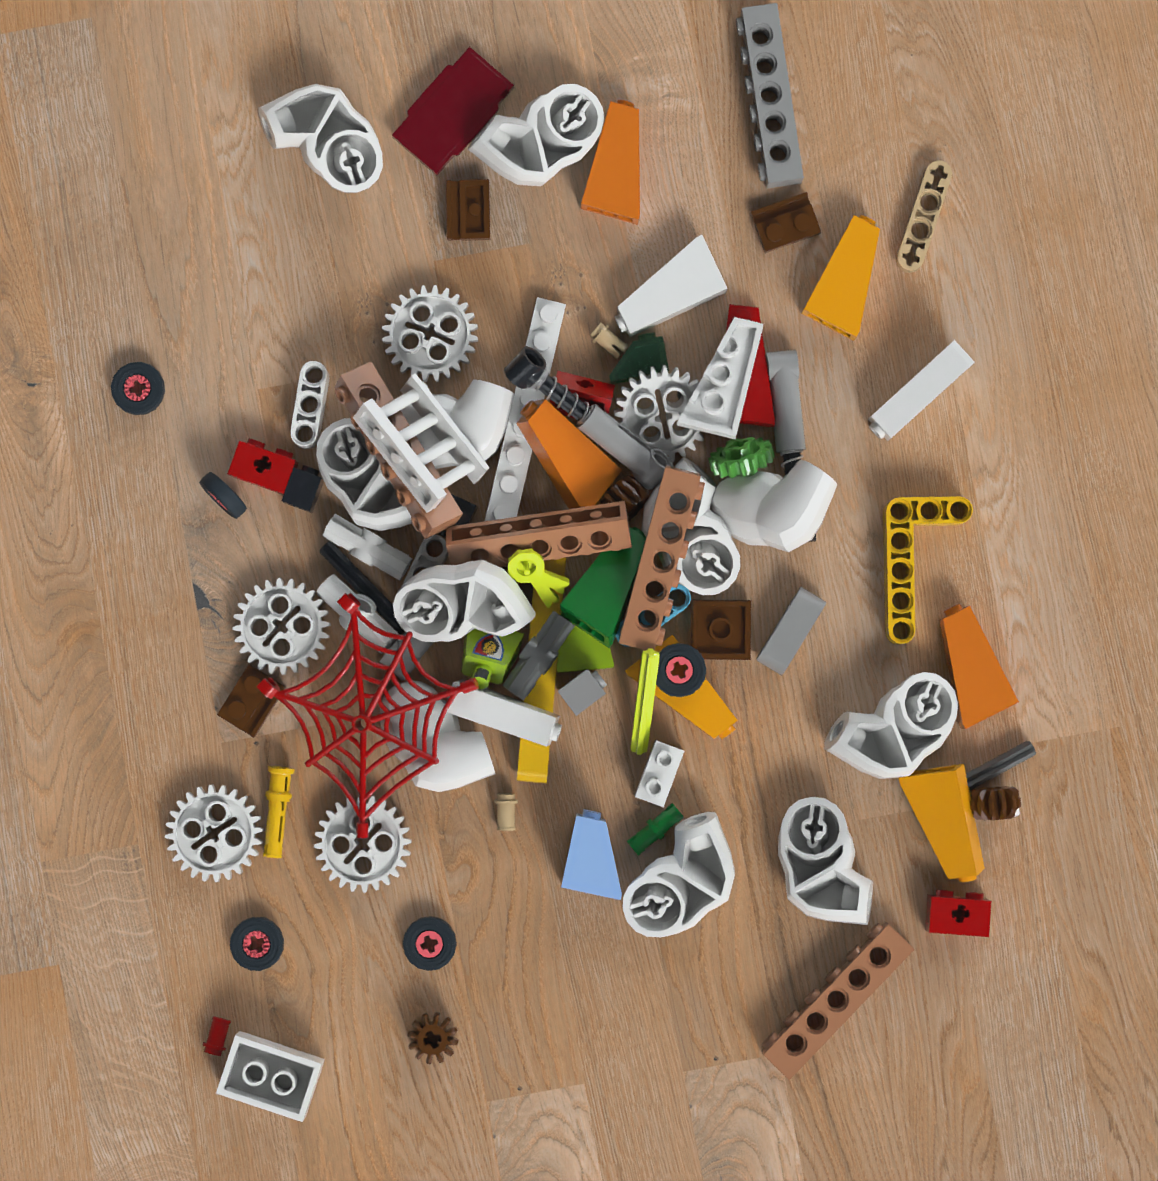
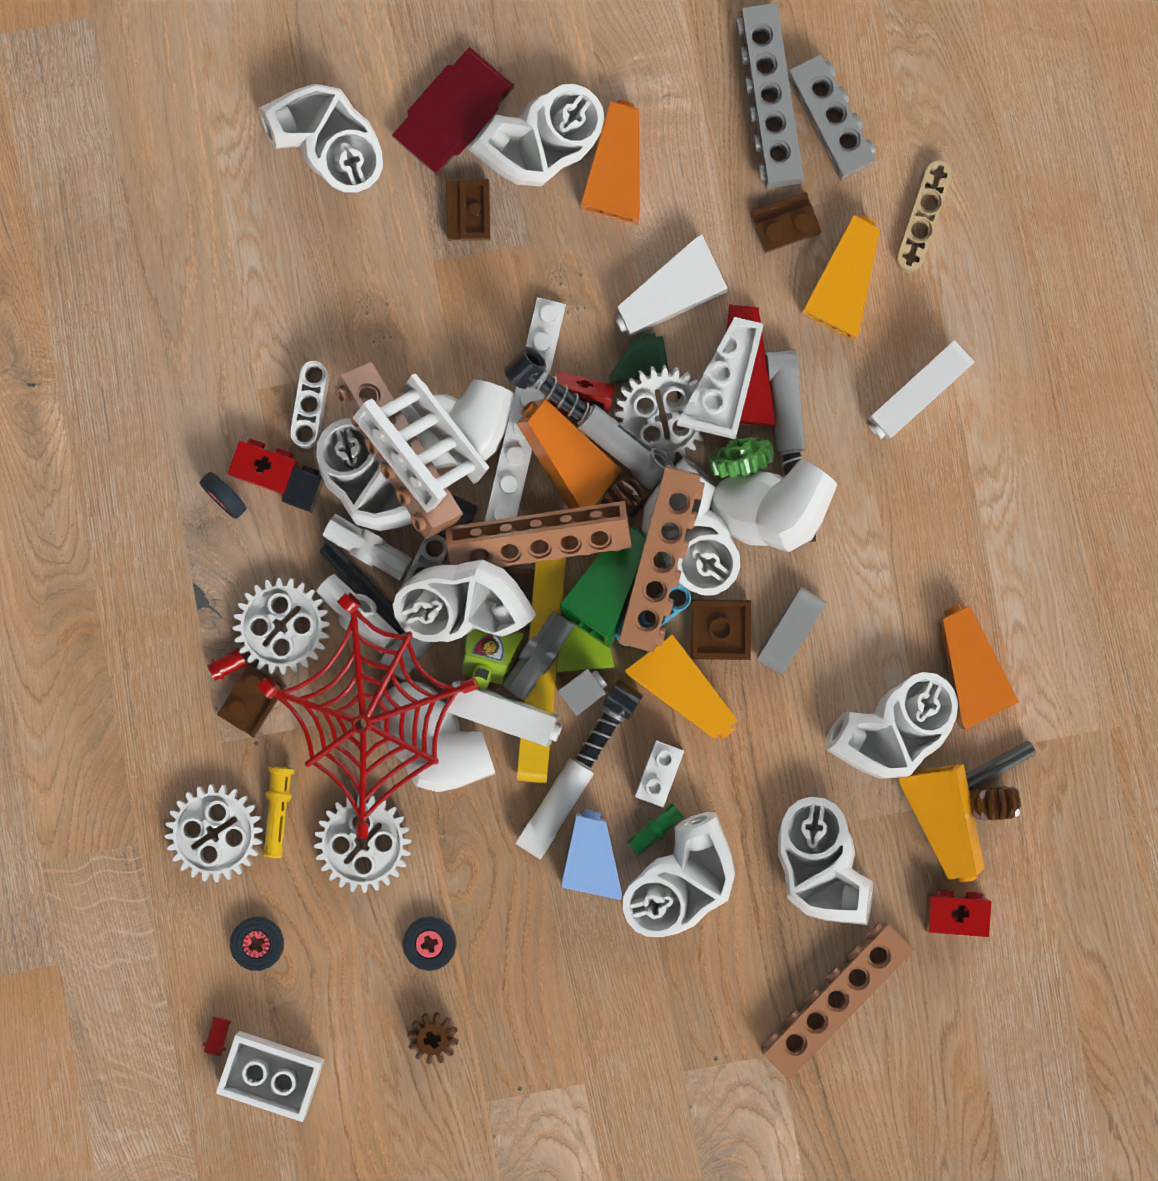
(124, 381): black bush -> none
(226, 664): none -> red pin
(440, 308): white gear -> none
(506, 811): tan pin -> none
(528, 567): neon yellow piece -> none
(577, 772): none -> piece
(606, 339): tan pin -> none
(644, 701): neon yellow axle -> none
(693, 675): black bush -> none
(821, 72): none -> light grey brick
(906, 555): yellow beam -> none

